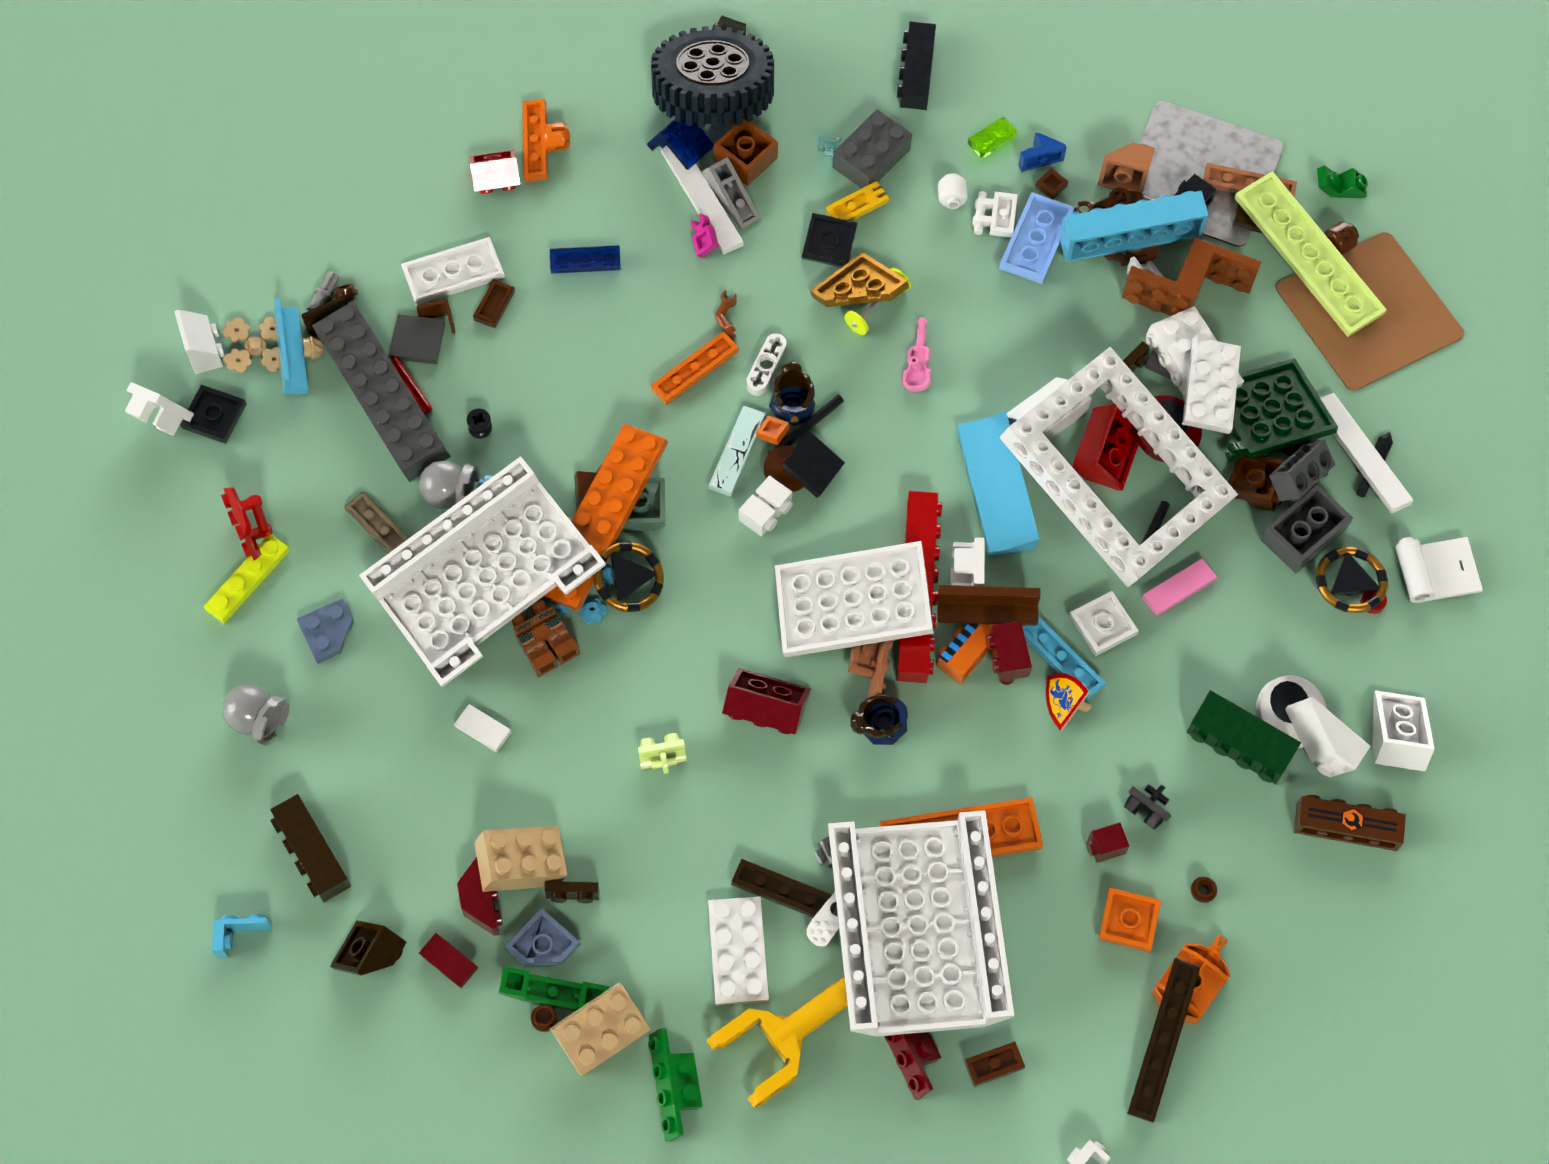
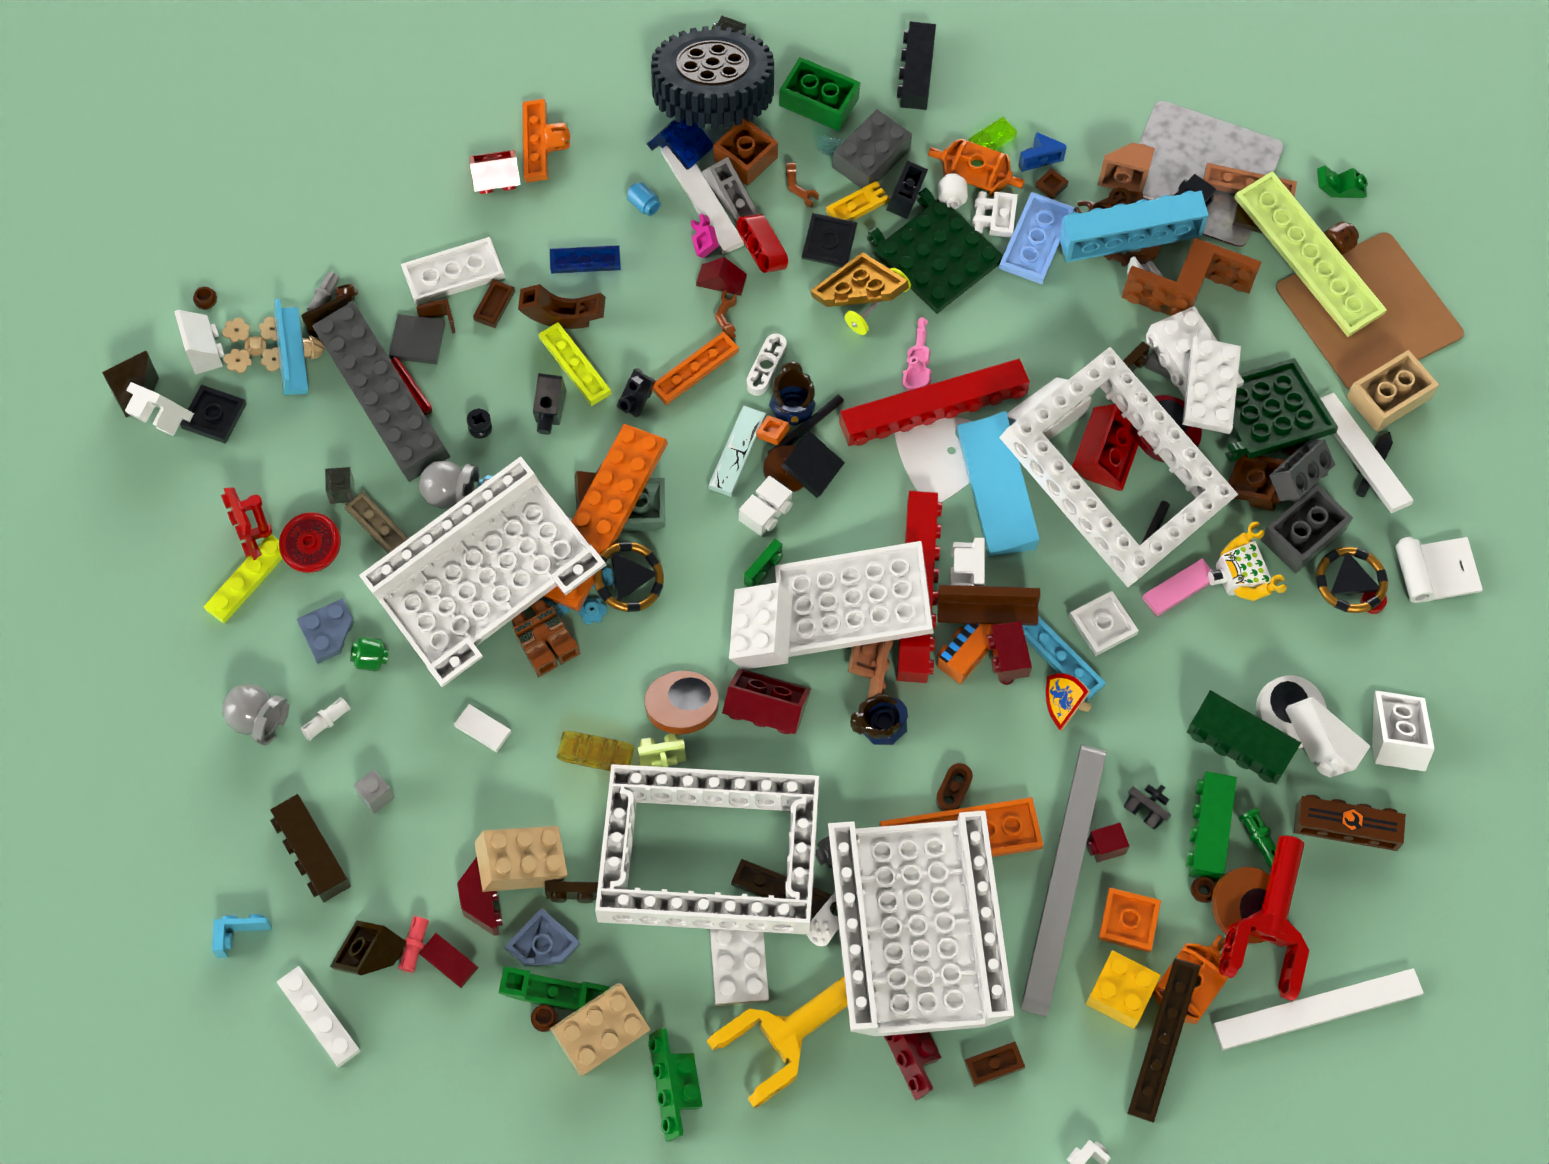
(137, 370): none -> dark brown slope
(205, 298): none -> reddish brown plate
(309, 542): none -> red shield
(318, 1016): none -> white plate
(325, 719): none -> white pin
(339, 485): none -> clear smoke brick
(368, 654): none -> green head
(373, 791): none -> light grey brick
(414, 944): none -> coral pin
(548, 402): none -> black torso
(550, 309): none -> reddish brown arch
(574, 364): none -> neon yellow plate
(593, 751): none -> clear yellow beam
(636, 393): none -> black hips
(643, 199): none -> dark azure brick
(681, 702): none -> piece
(713, 789): none -> white brick
(722, 276): none -> dark red slope
(758, 570): none -> green plate
(761, 626): none -> white brick
(762, 243): none -> red beam
(797, 190): none -> dark orange arm
(819, 94): none -> green brick
(907, 189): none -> black brick
(927, 459): none -> white piece
(934, 402): none -> red brick
(937, 253): none -> dark green plate
(953, 789): none -> reddish brown plate
(991, 176): none -> orange plate
(1063, 881): none -> light grey beam
(1123, 989): none -> yellow brick
(1212, 826): none -> green brick
(1238, 897): none -> dark orange piece
(1244, 570): none -> torso
(1259, 834): none -> green pin
(1272, 922): none -> red piece
(1317, 1009): none -> white tile
(1392, 391): none -> tan brick

